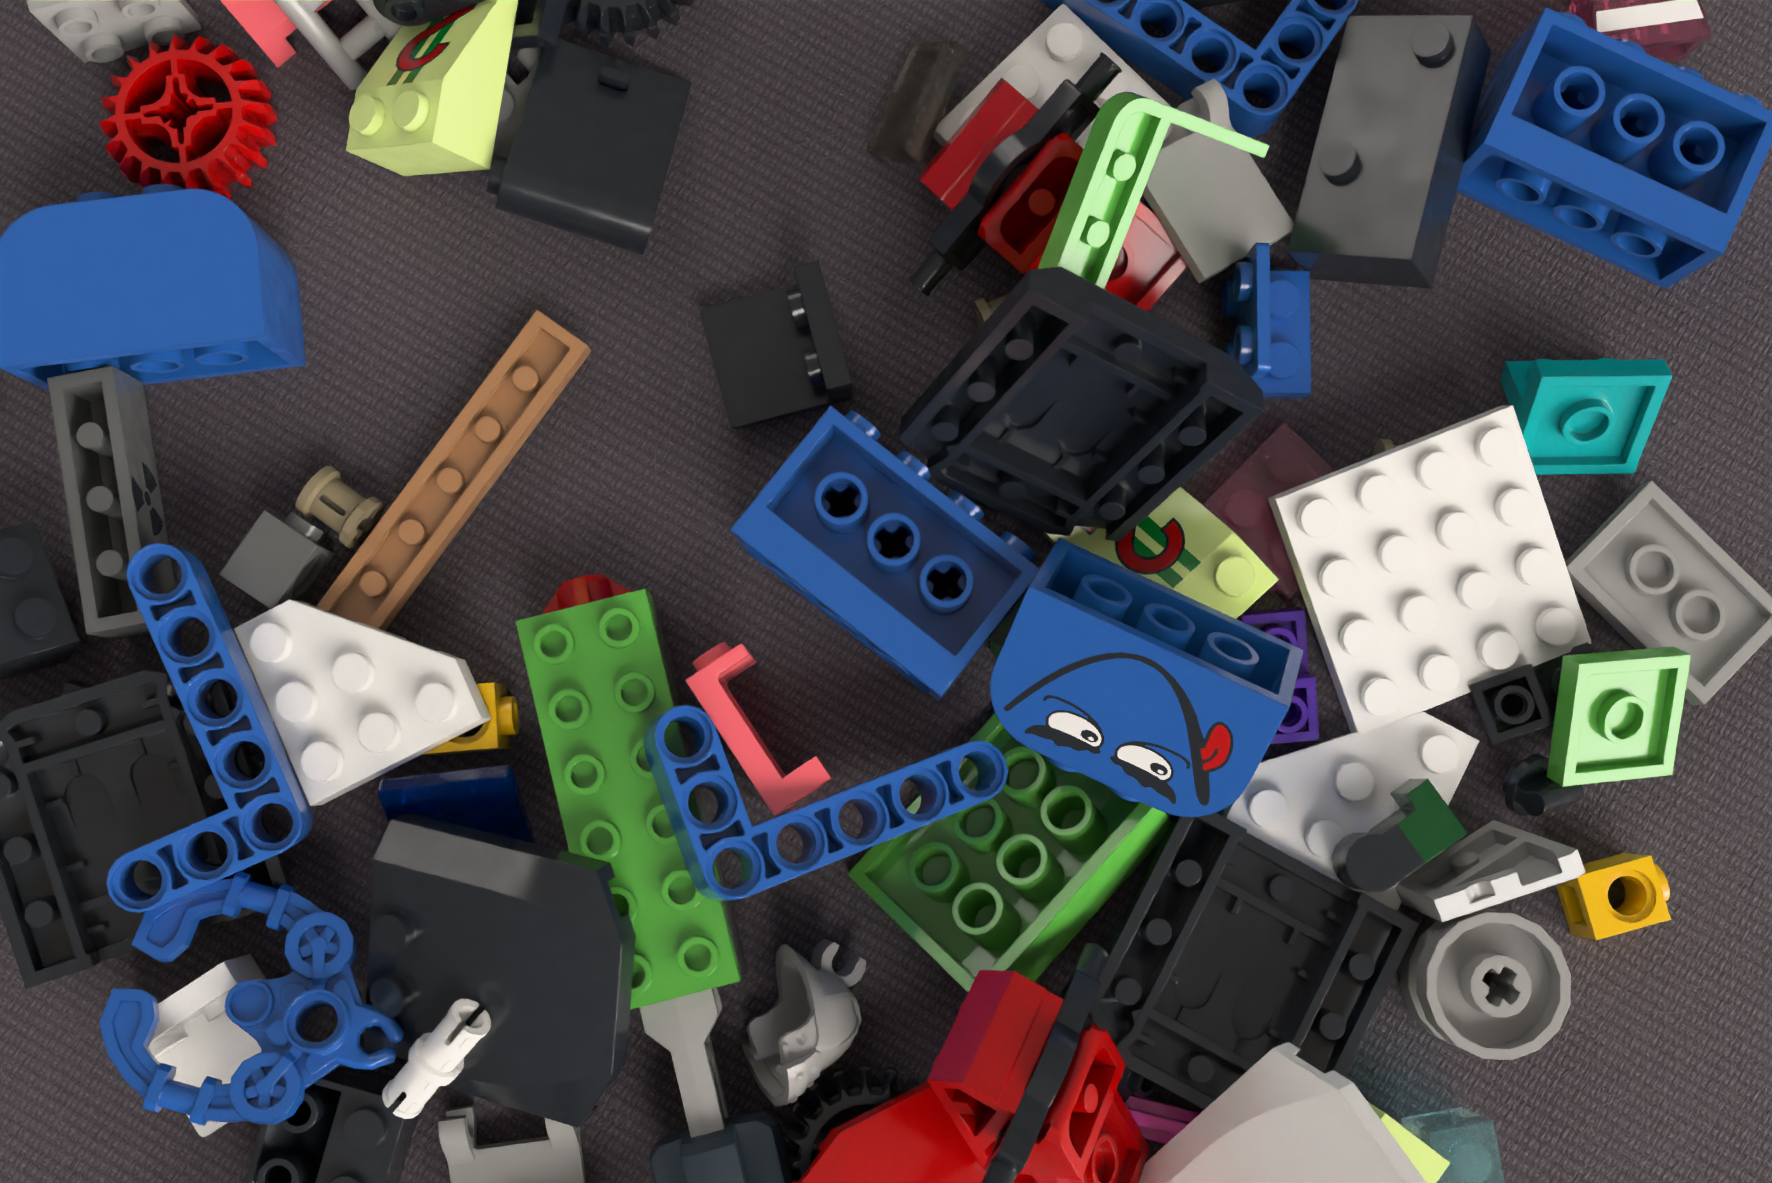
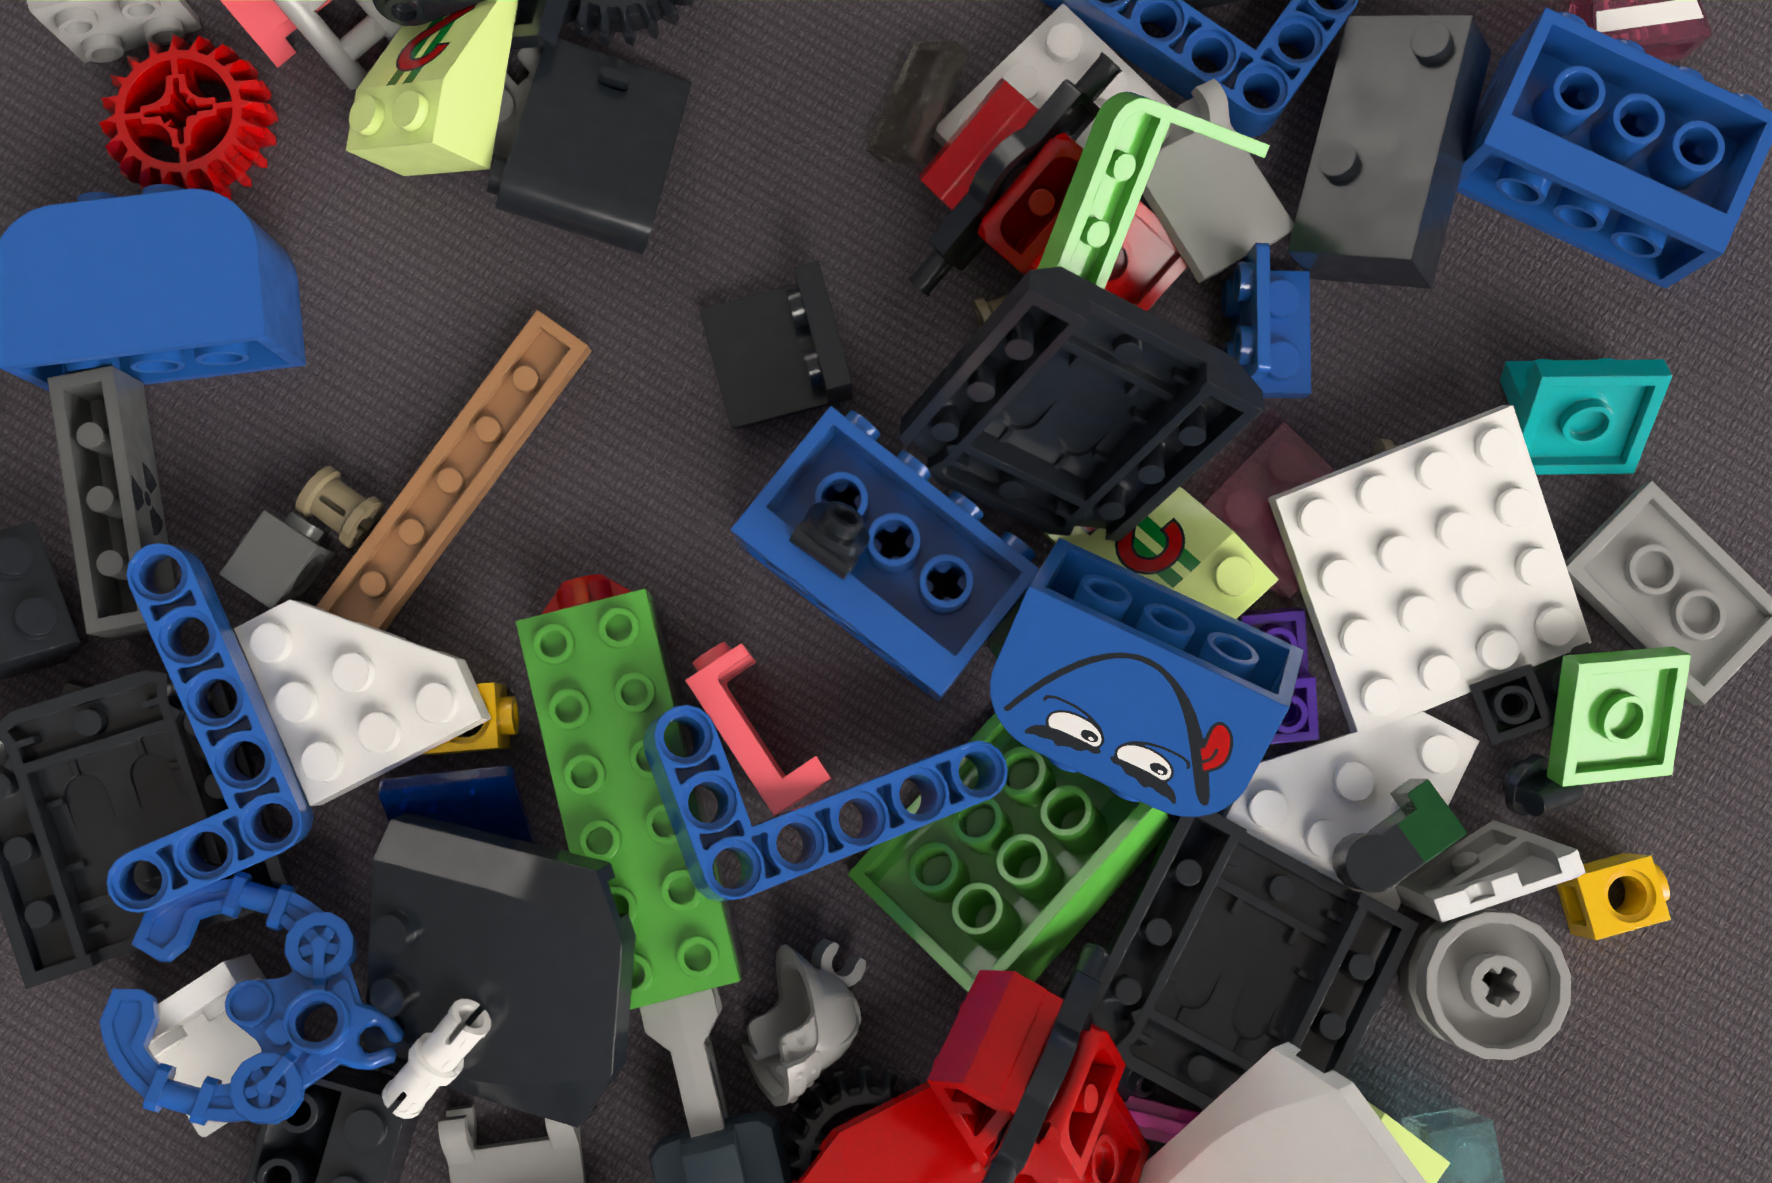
(832, 536): none -> black plate

